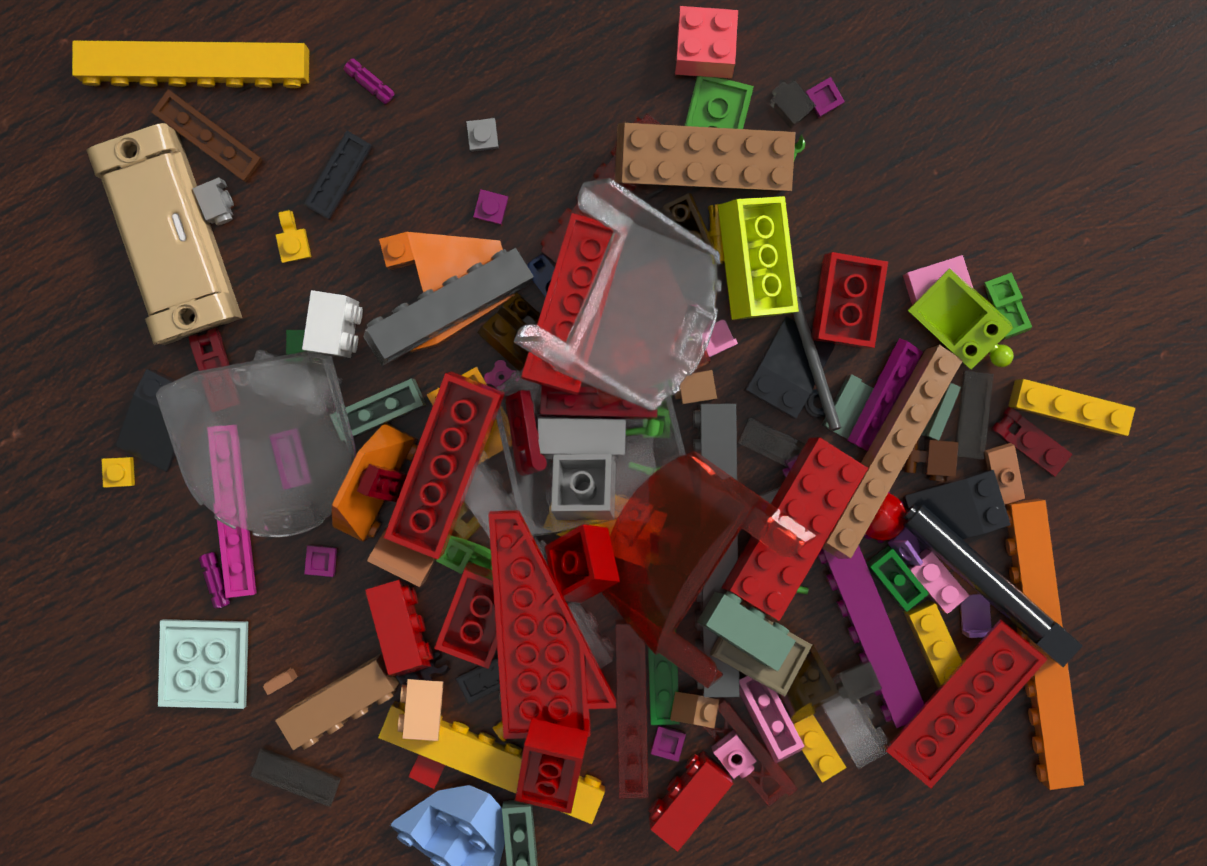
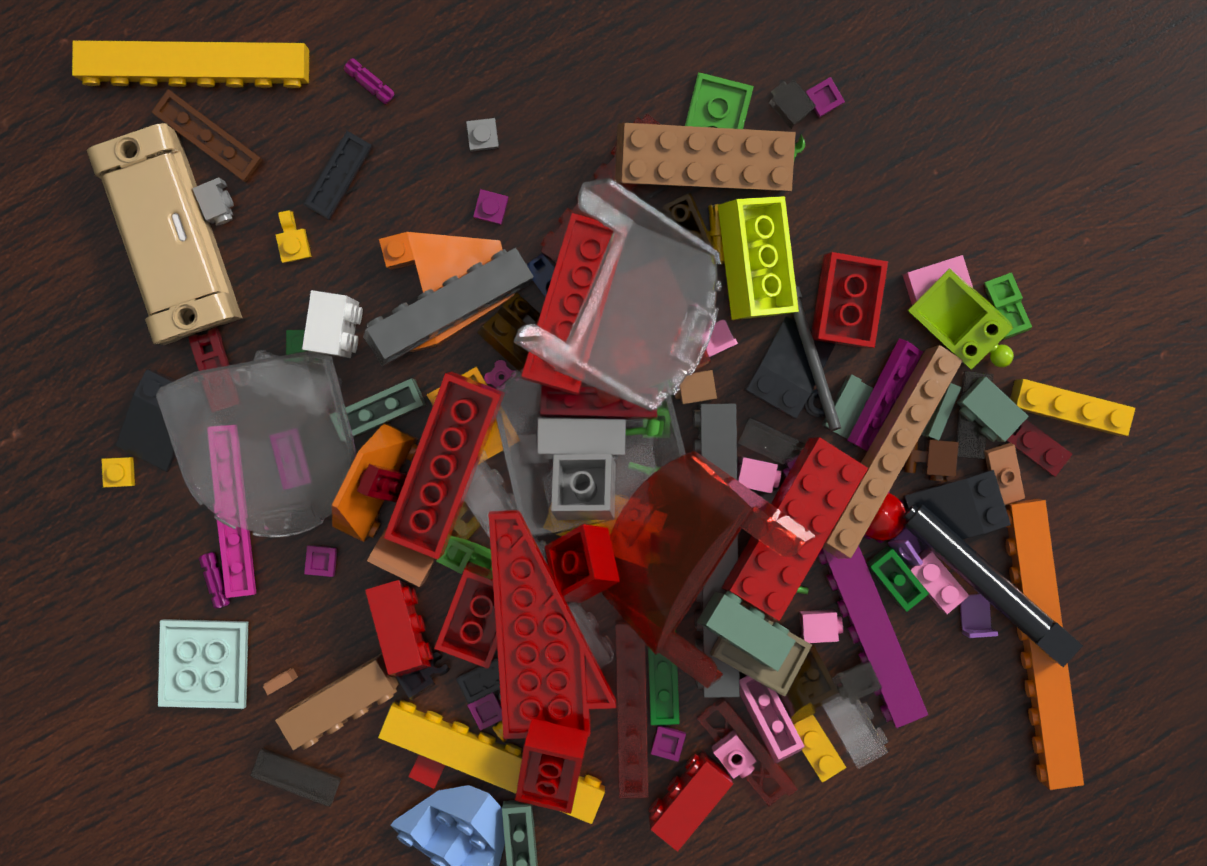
(421, 710): light nougat brick -> none
(486, 710): none -> magenta plate
(524, 433): dark red plate -> none
(694, 709): medium nougat brick -> none
(706, 42): coral brick -> none
(758, 474): none -> bright pink brick
(820, 626): none -> bright pink brick
(933, 640): yellow brick -> none
(966, 703): red plate -> none
(991, 409): none -> sand green brick

